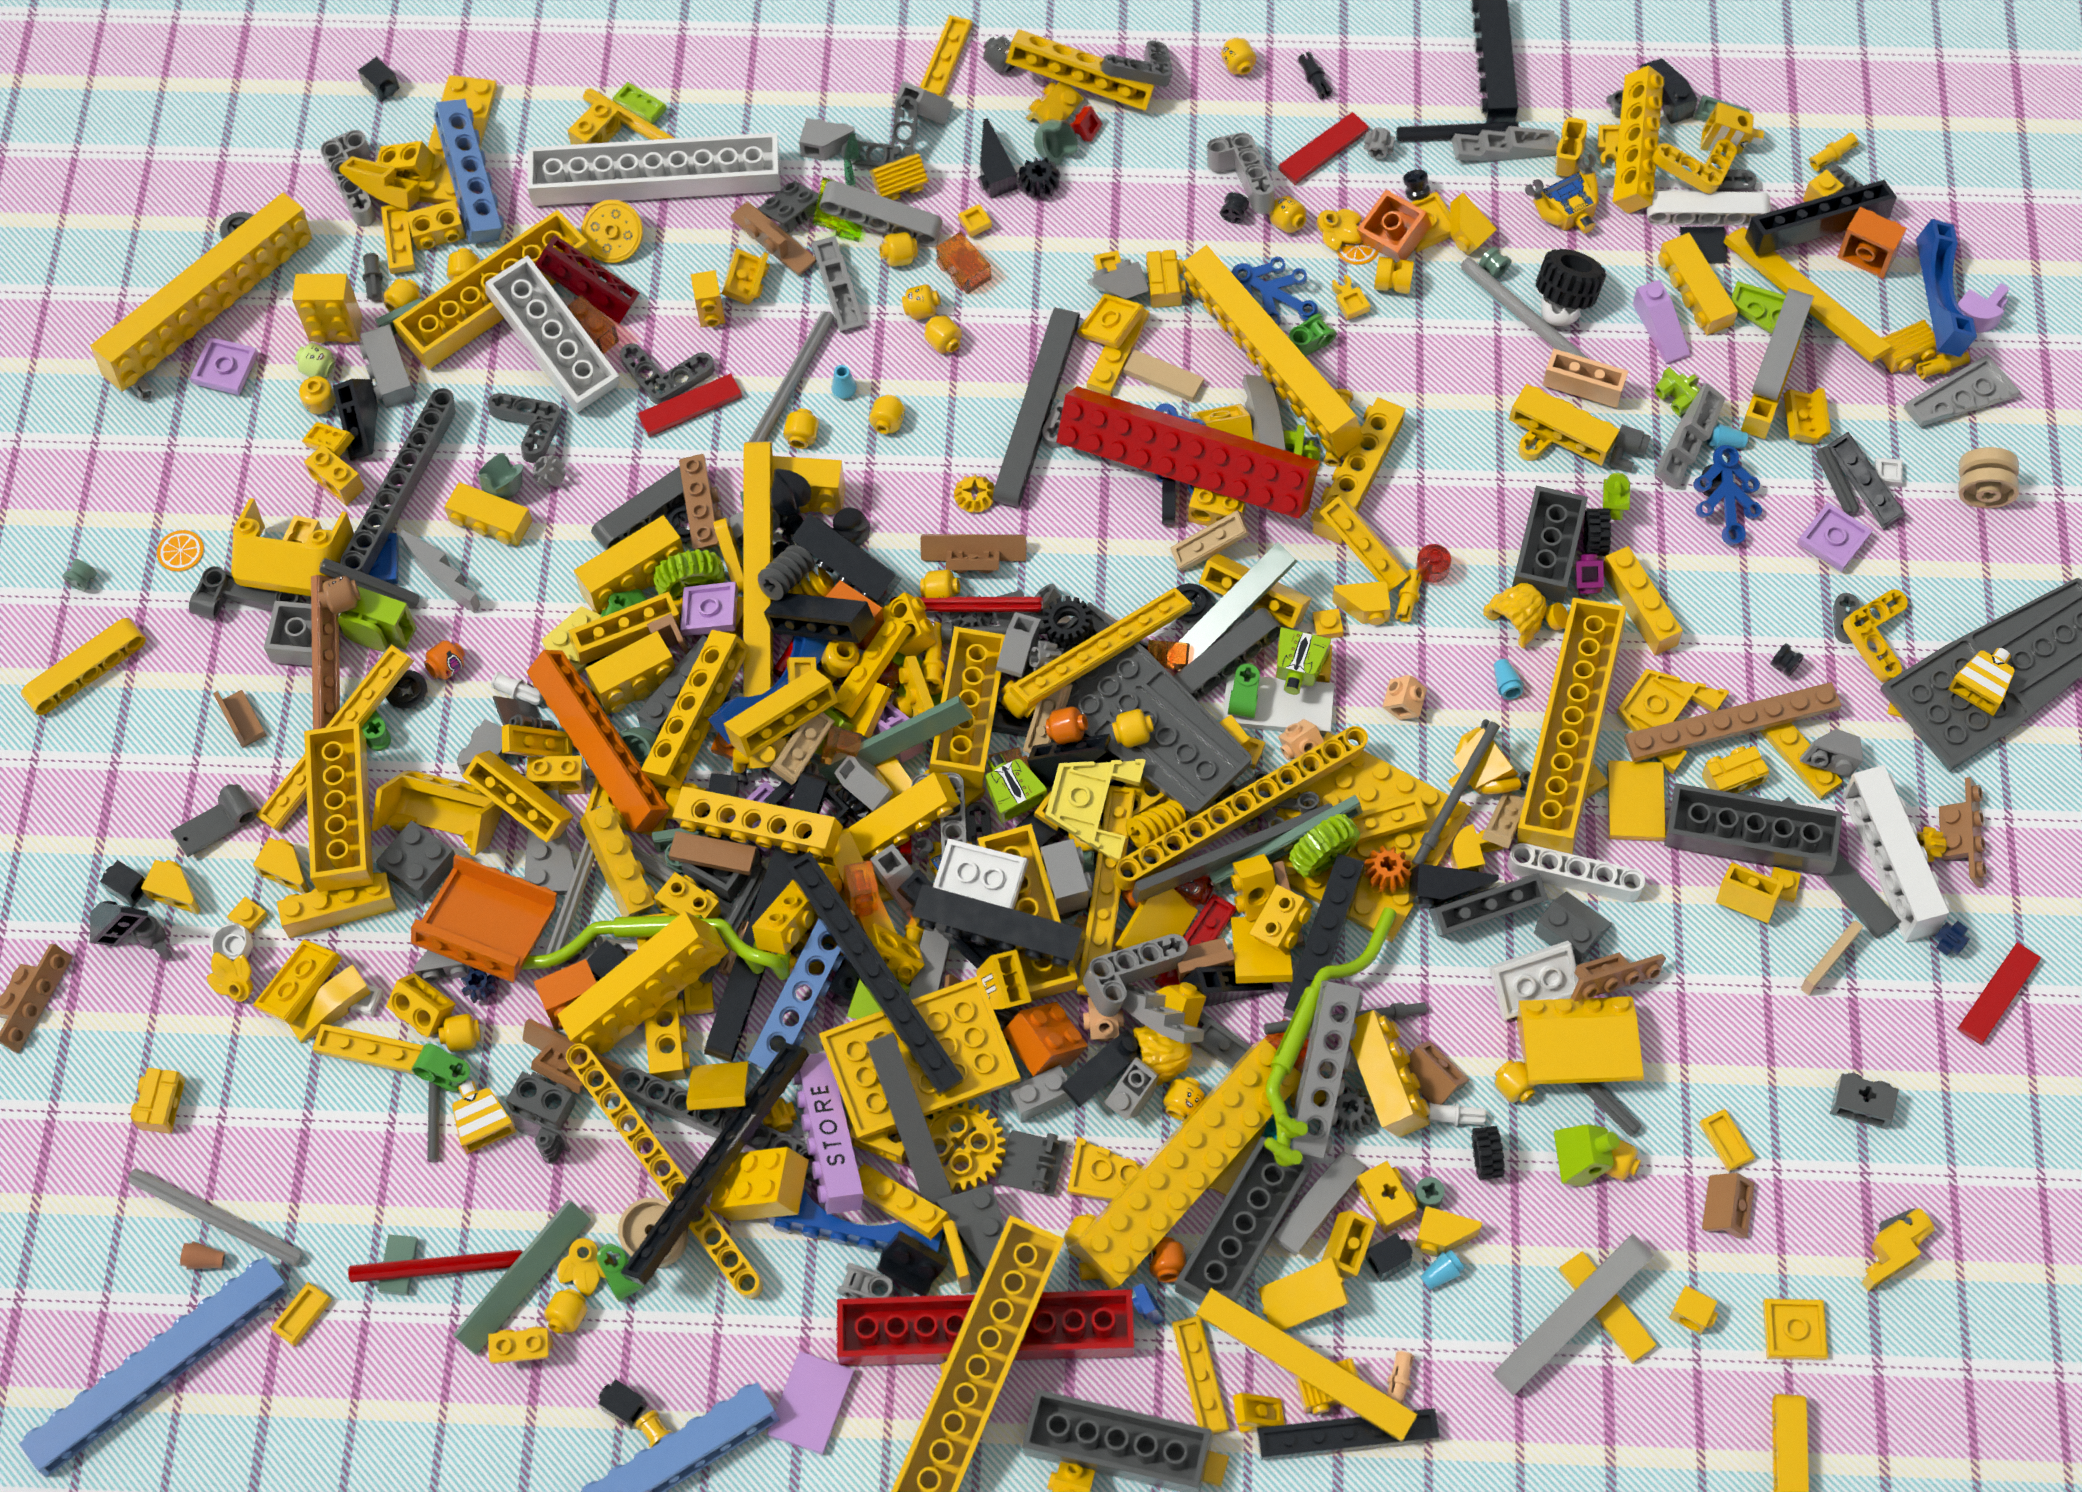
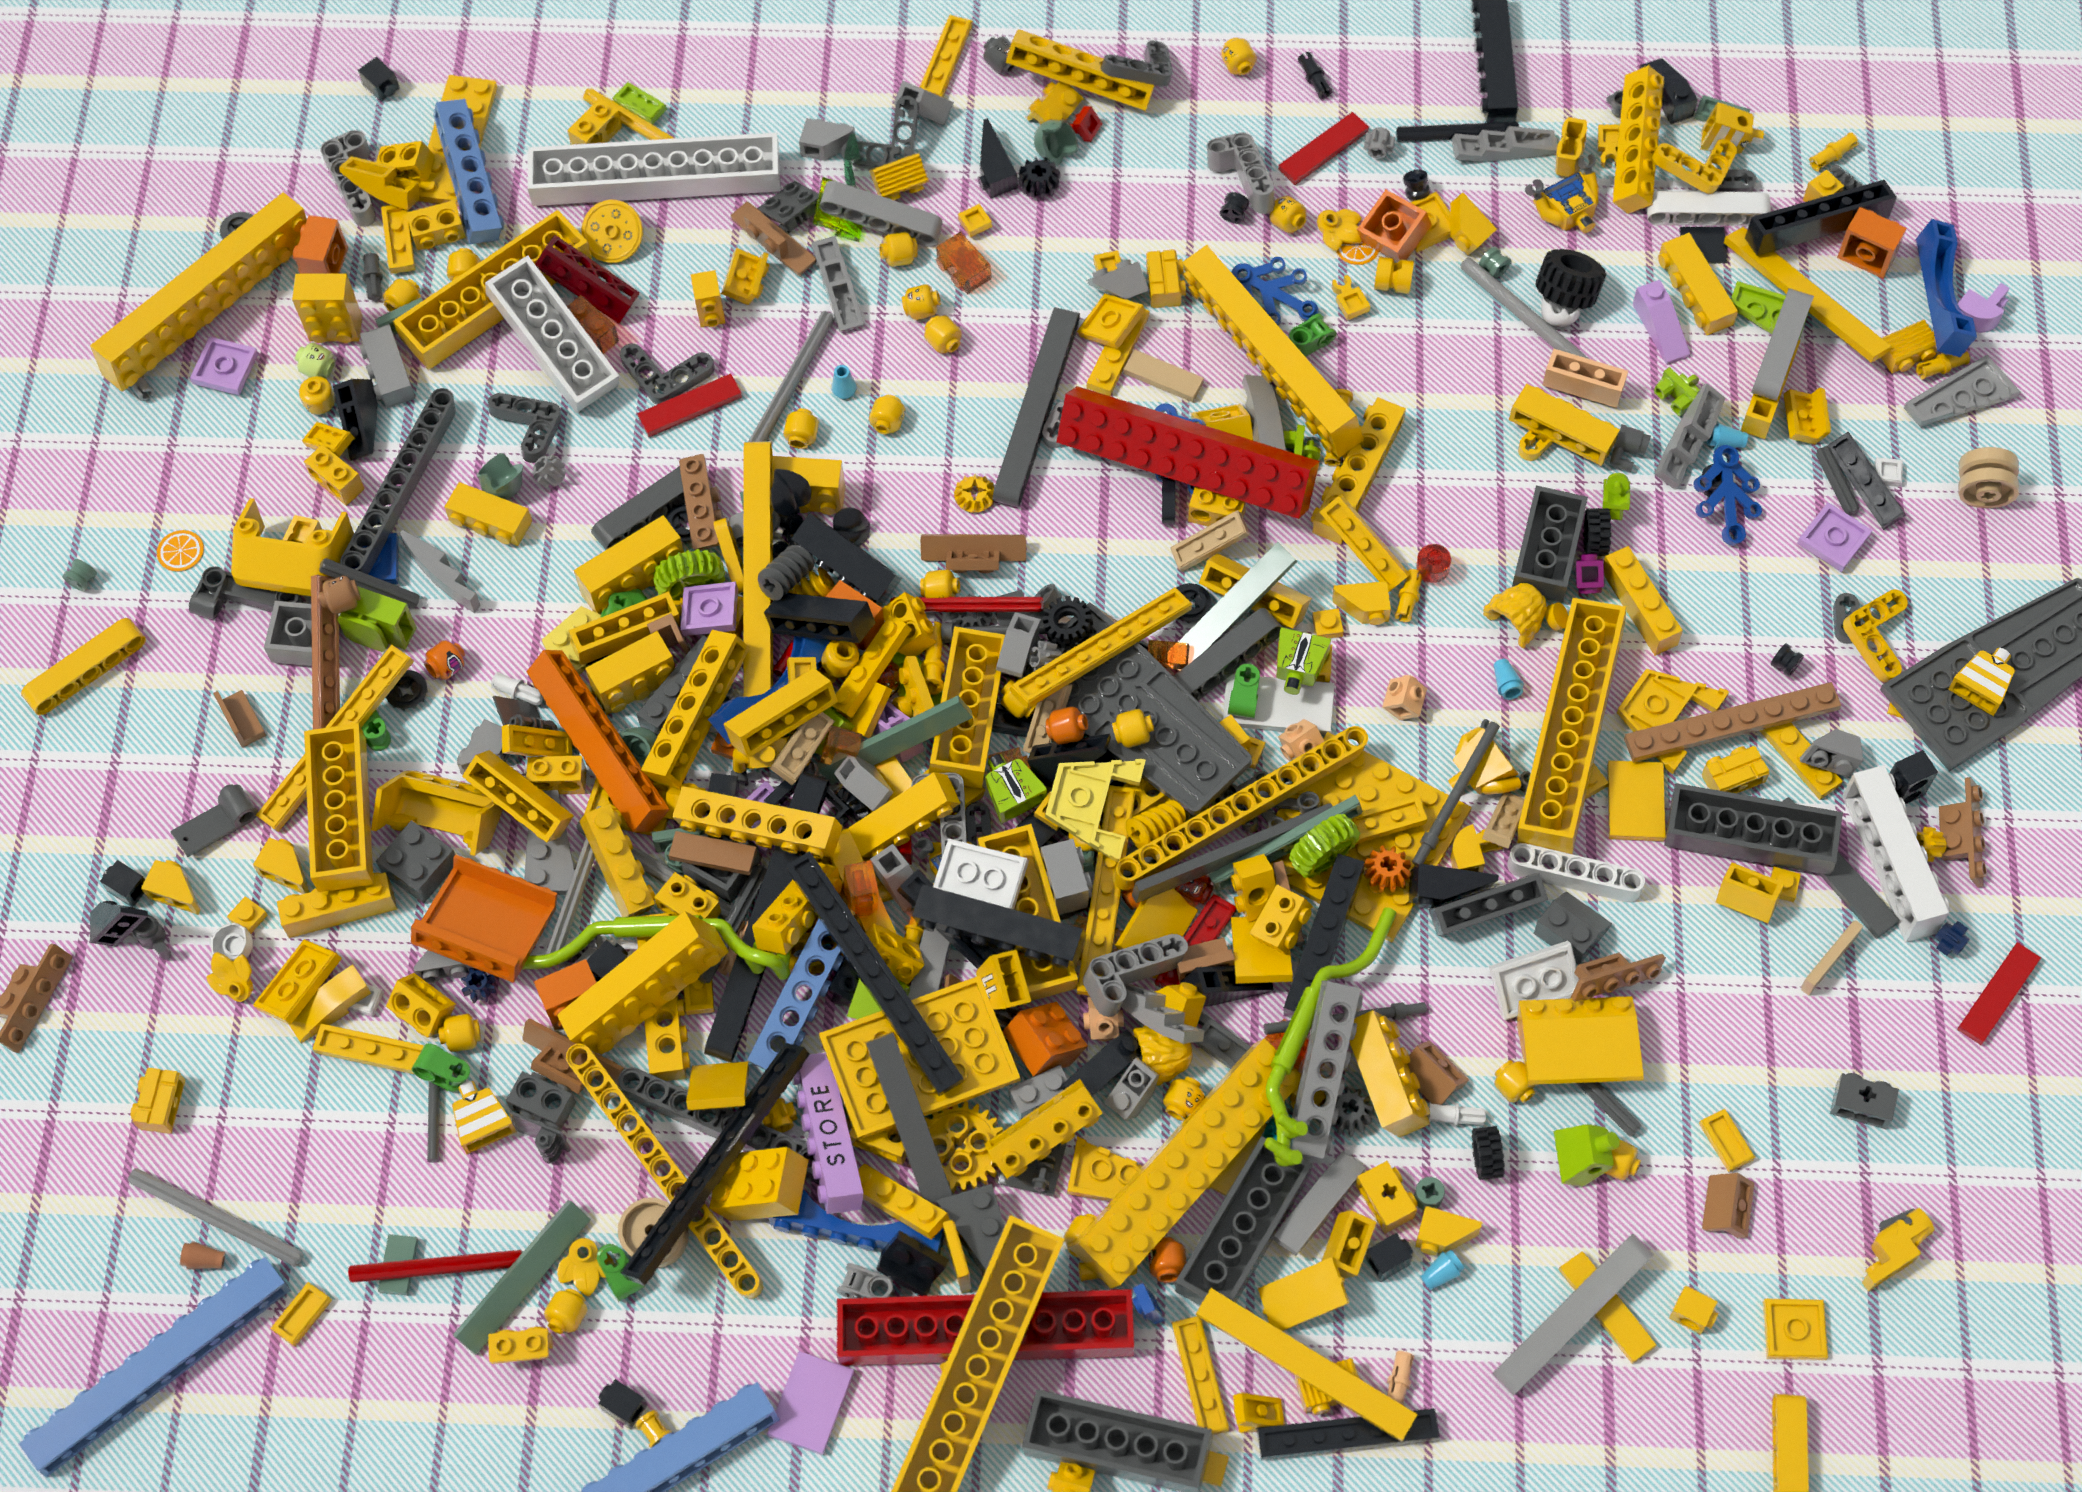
(320, 246): none -> orange brick
(1043, 1129): none -> yellow brick
(1913, 776): none -> black brick

